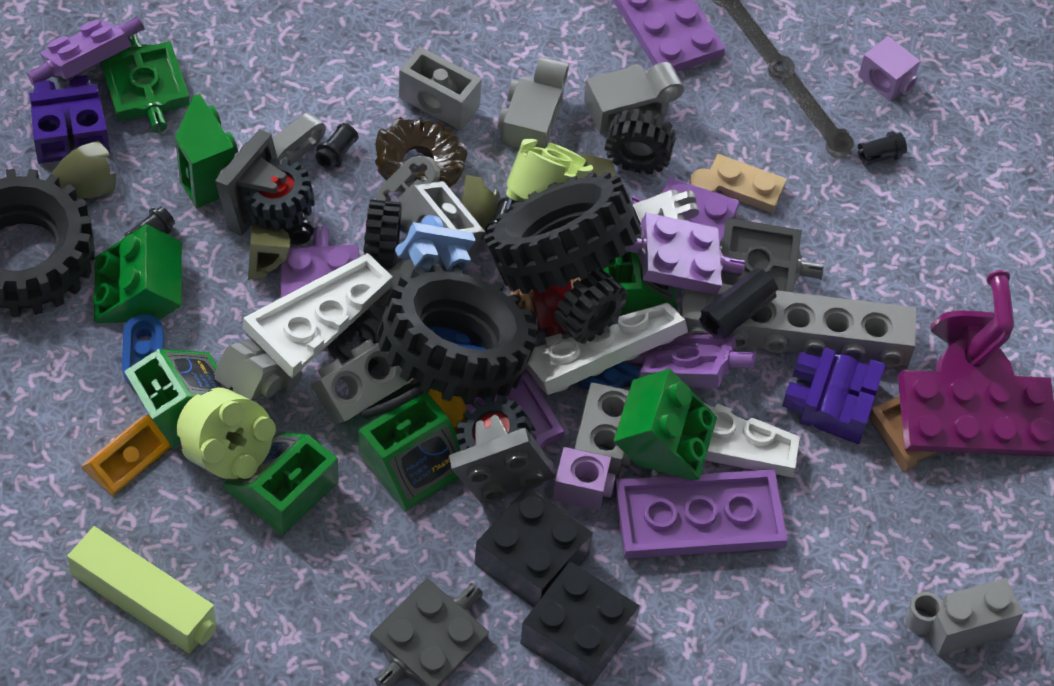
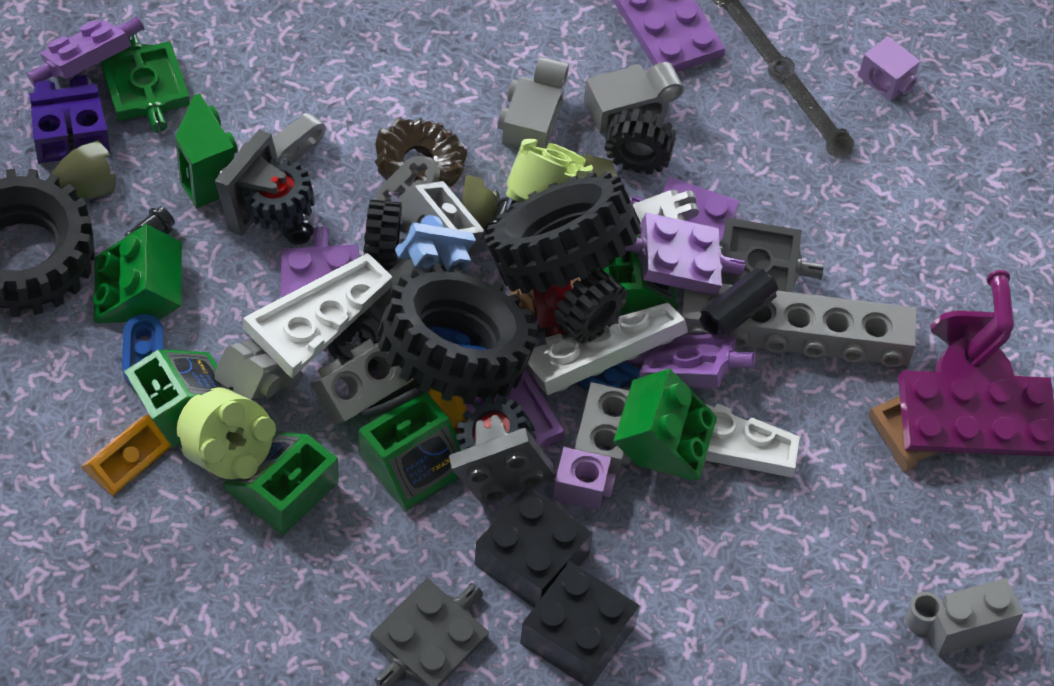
(142, 590): yellowish green brick -> none
(267, 250): olive brick -> none
(331, 152): black pin -> none
(440, 88): light grey brick -> none
(700, 515): medium lavender plate -> none
(741, 182): tan hinge -> none
(839, 393): dark purple hips -> none
(883, 148): black pin -> none

